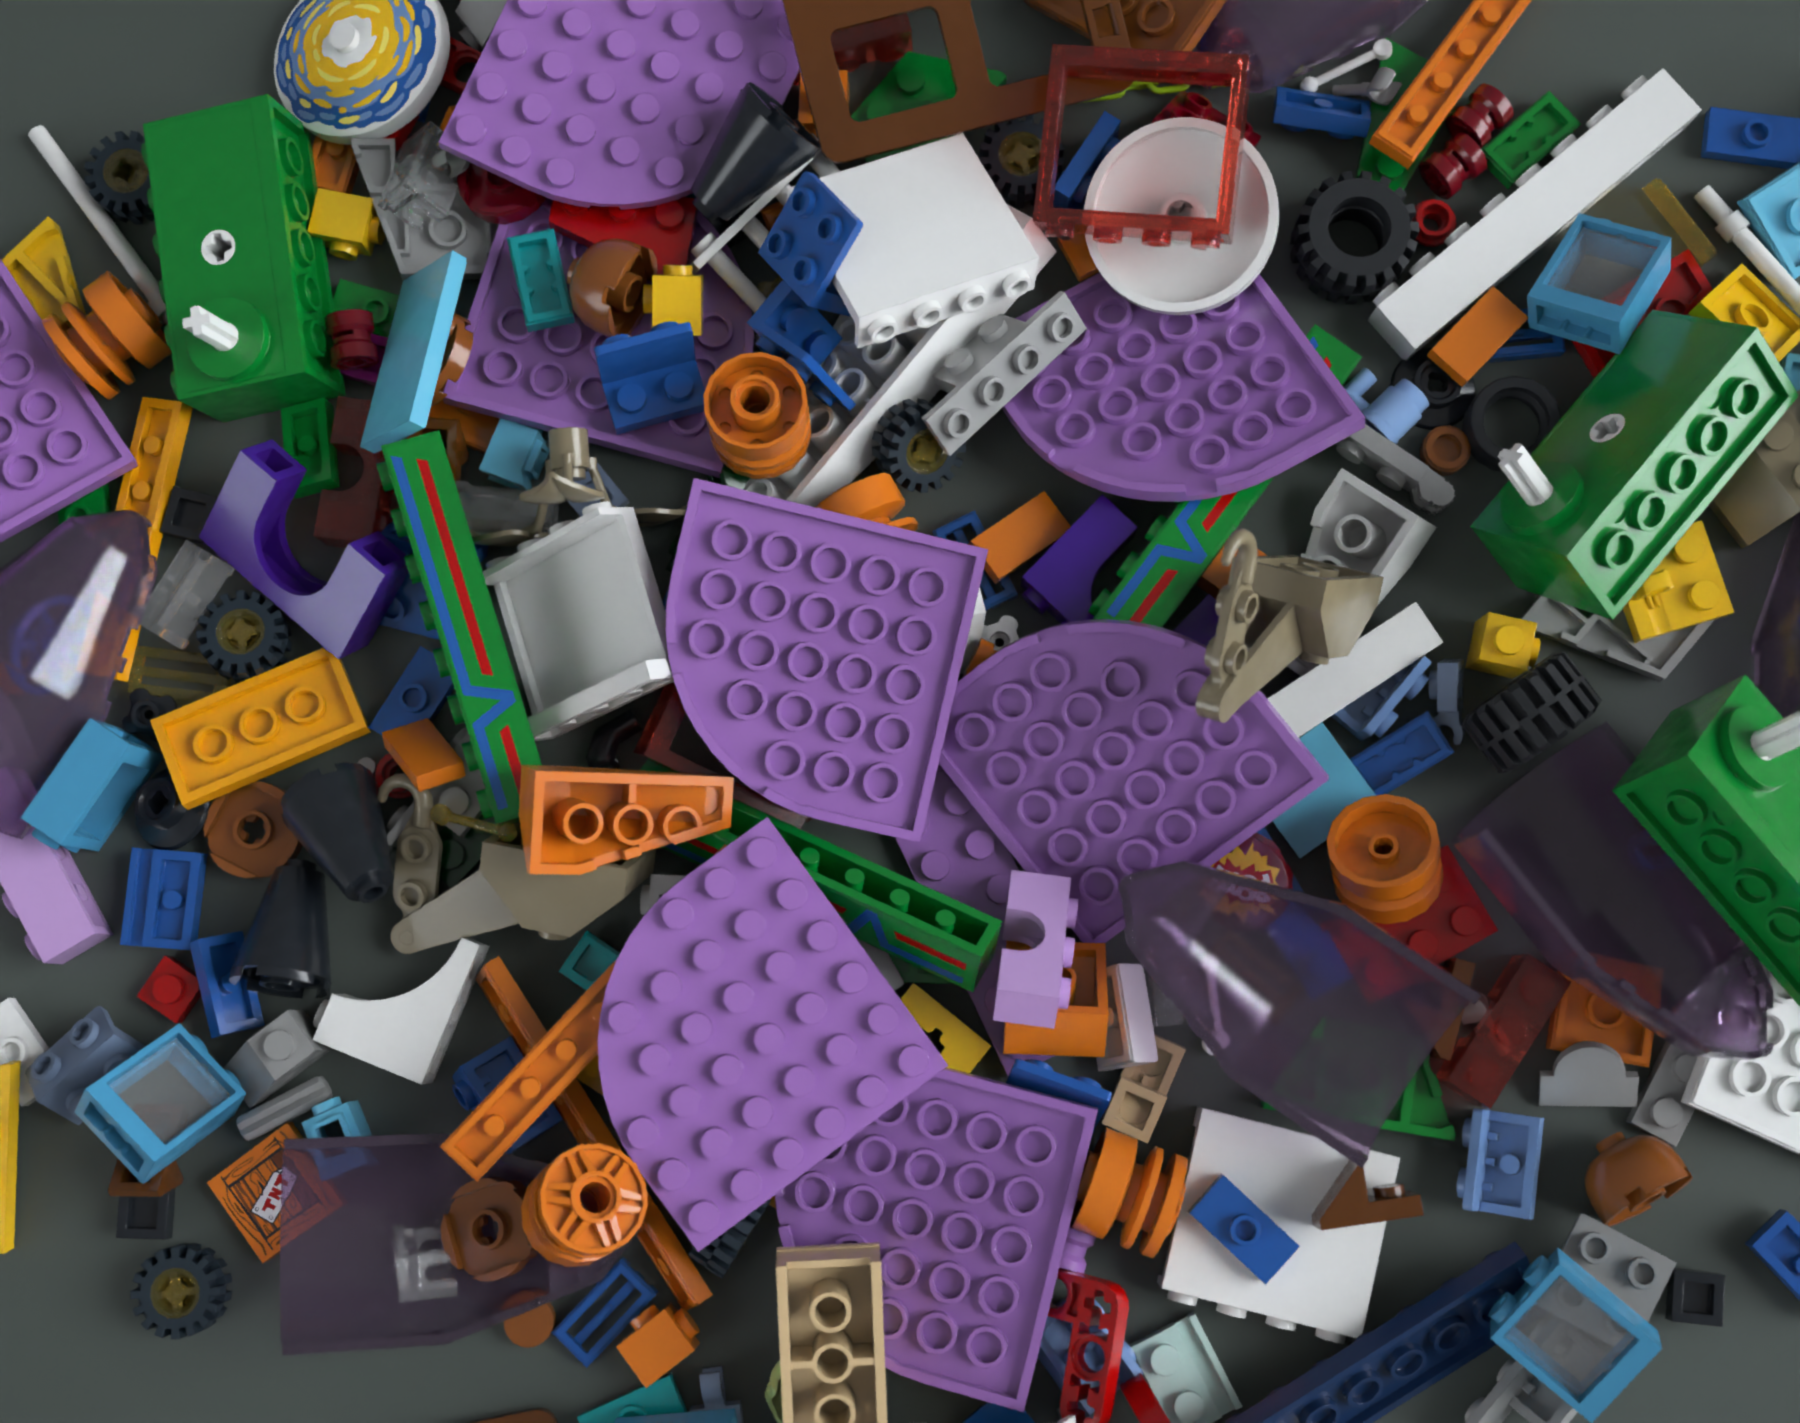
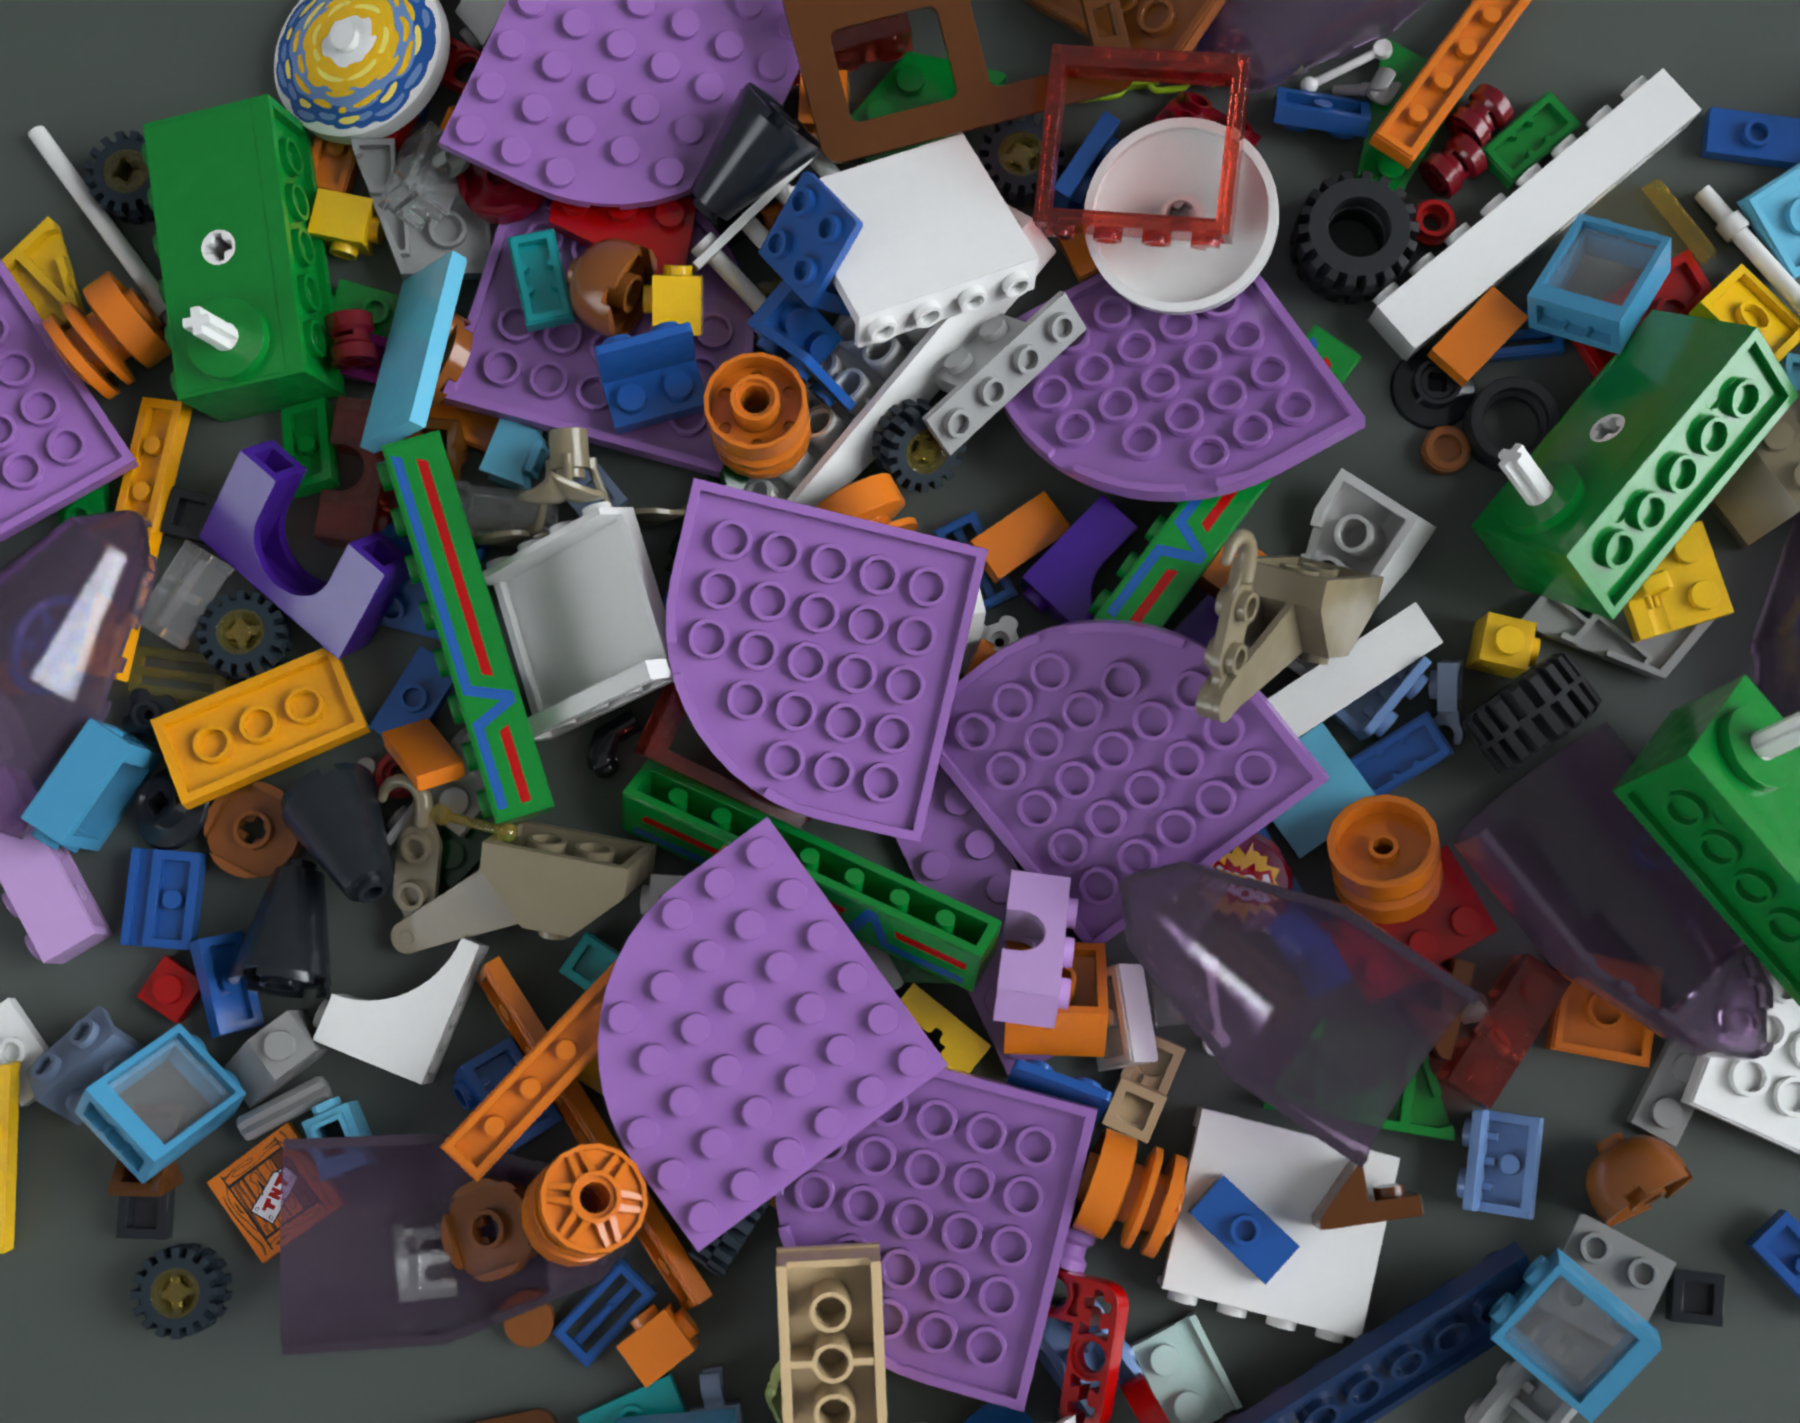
(602, 815): orange wedge -> none
(1392, 411): light blue piece -> none
(1398, 469): light grey hinge -> none
(1590, 1077): light grey piece -> none

